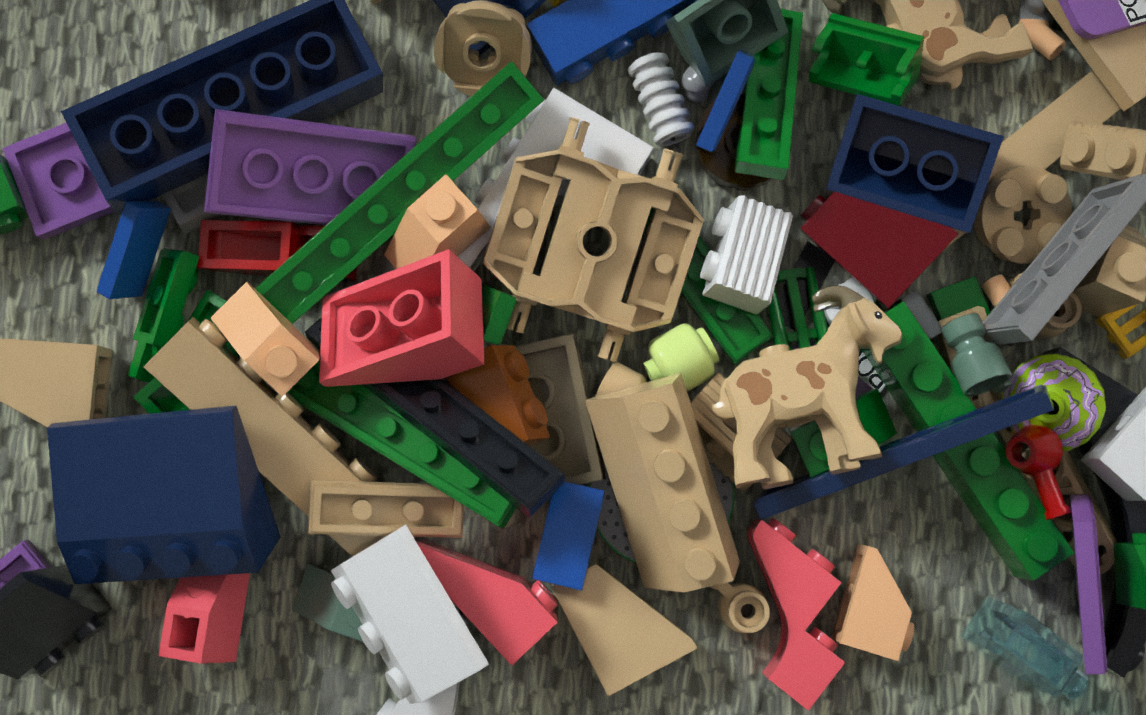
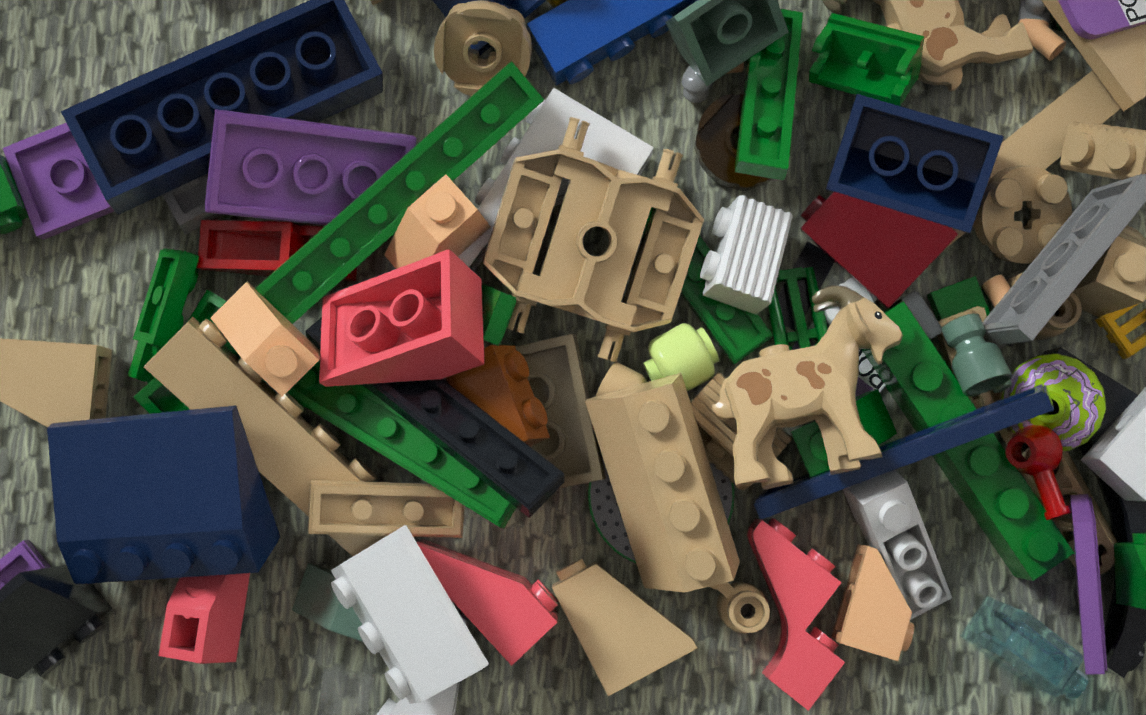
(133, 249): blue tile -> none
(569, 536): blue tile -> none
(661, 99): white piece -> none
(726, 101): blue tile -> none
(895, 528): none -> white slope

